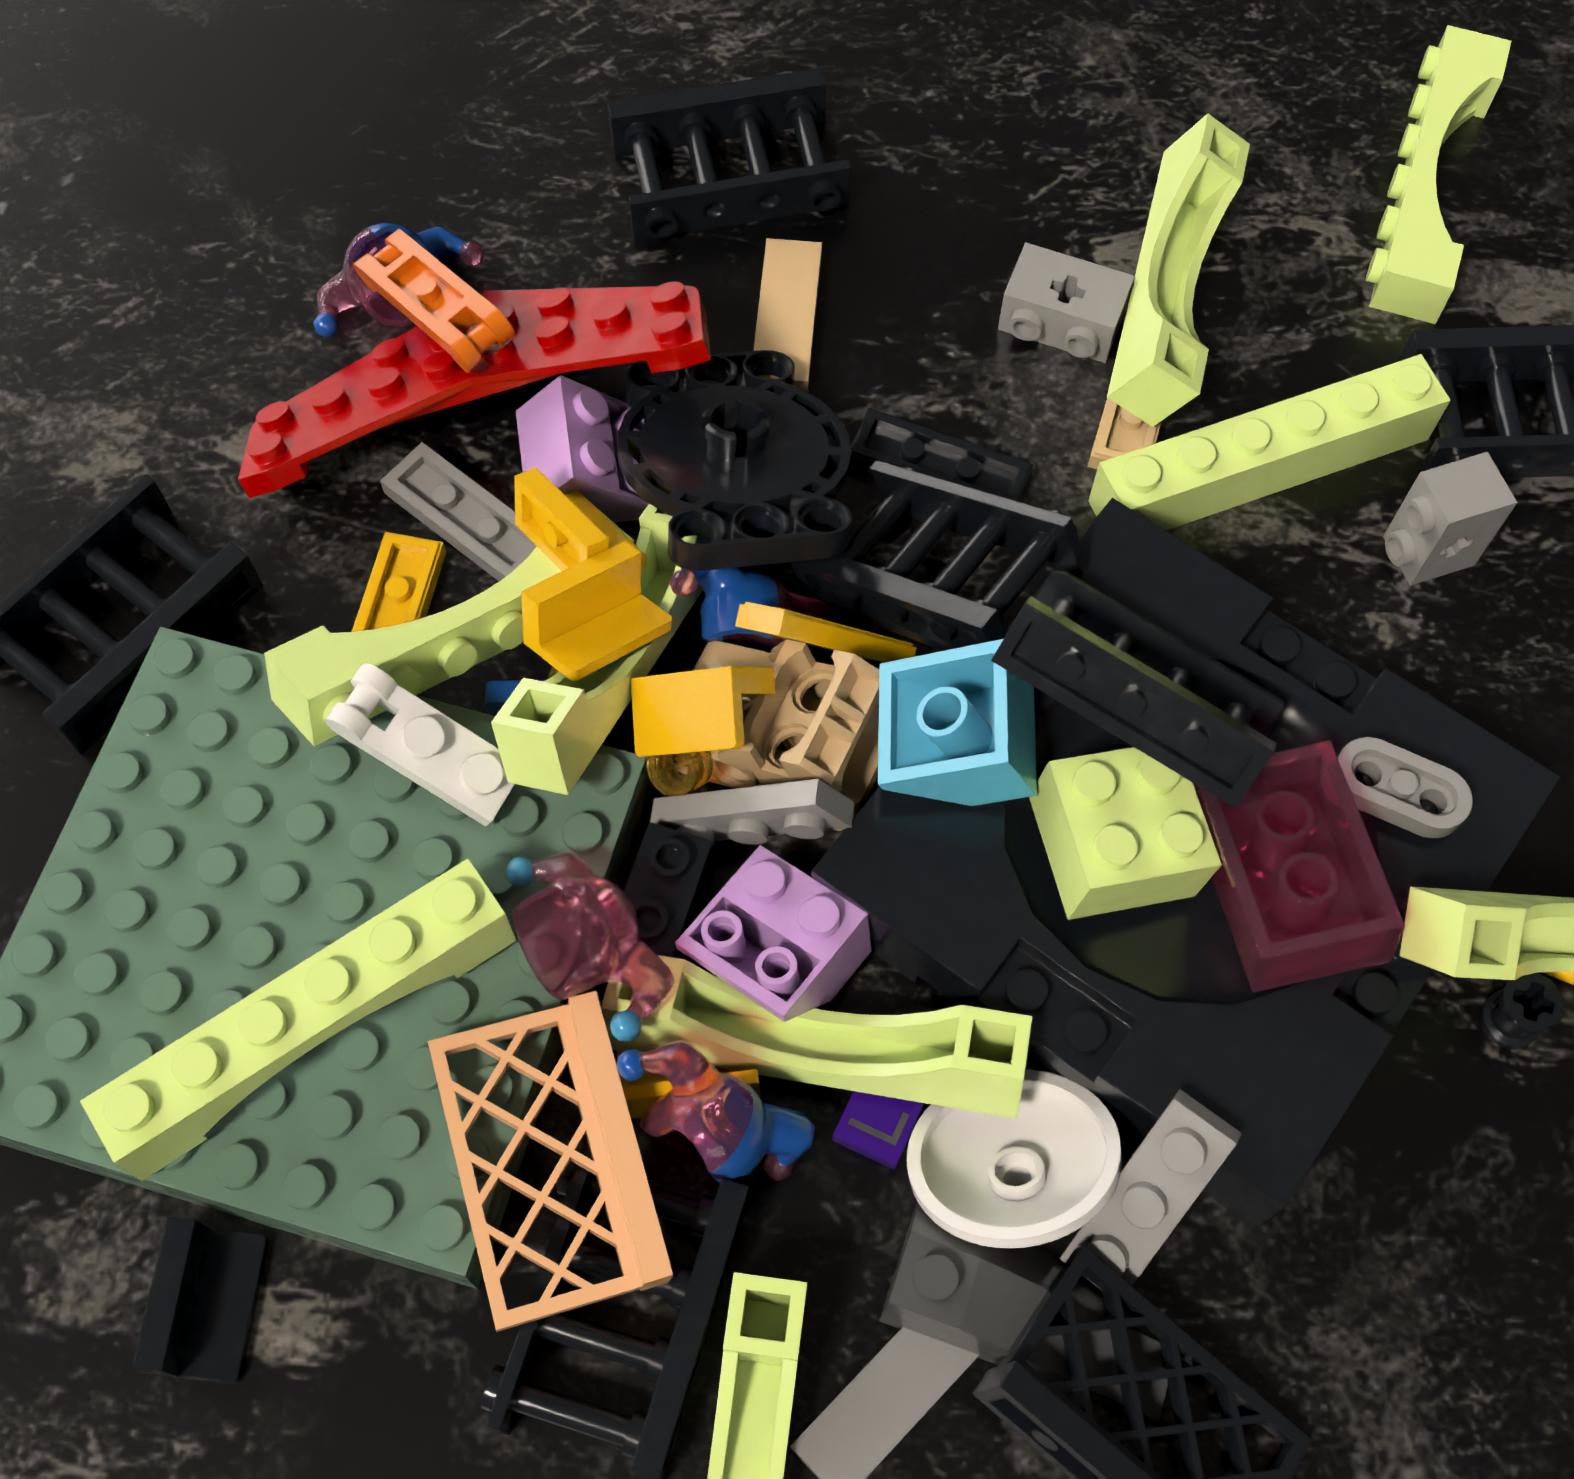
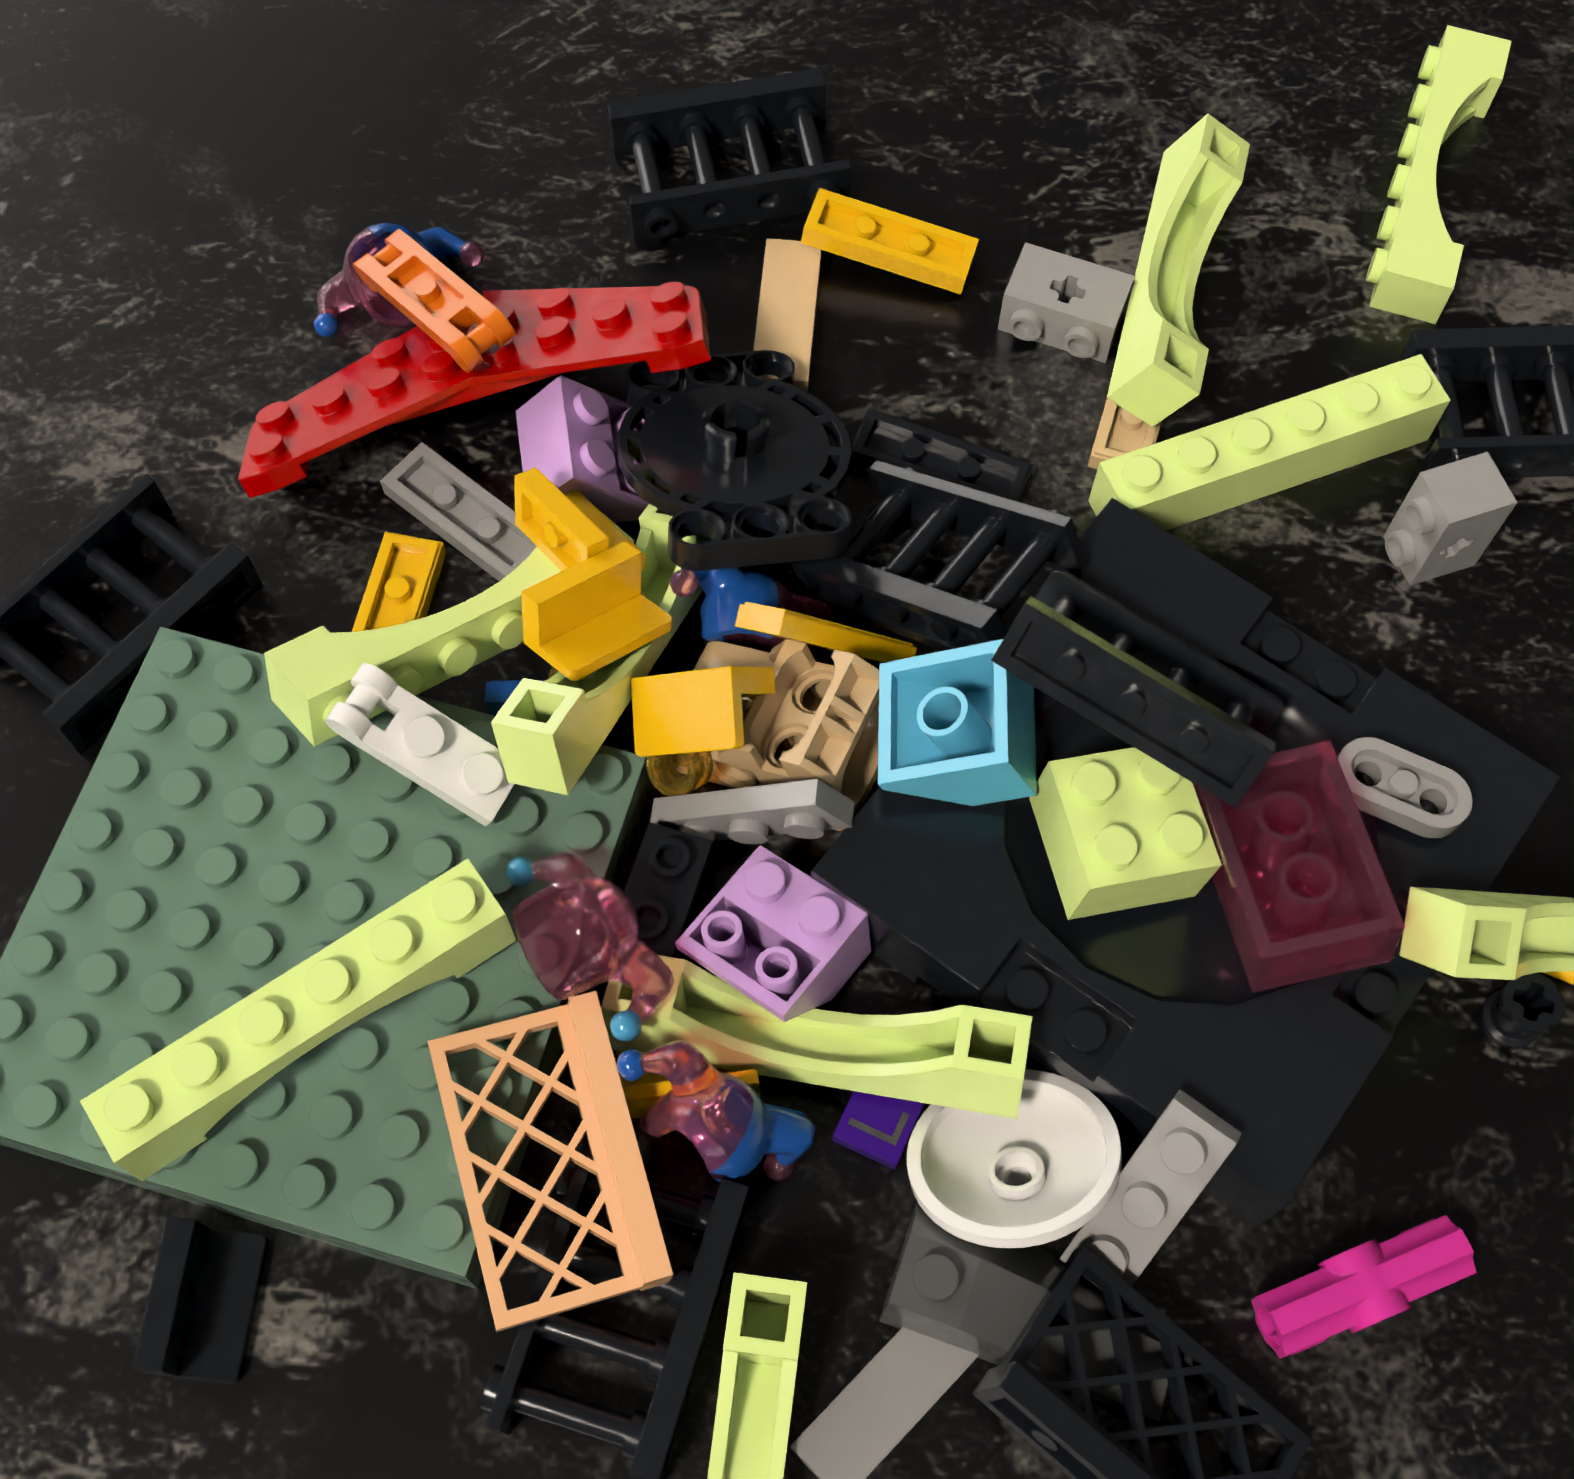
(889, 241): none -> yellow plate
(1363, 1286): none -> dark pink piece

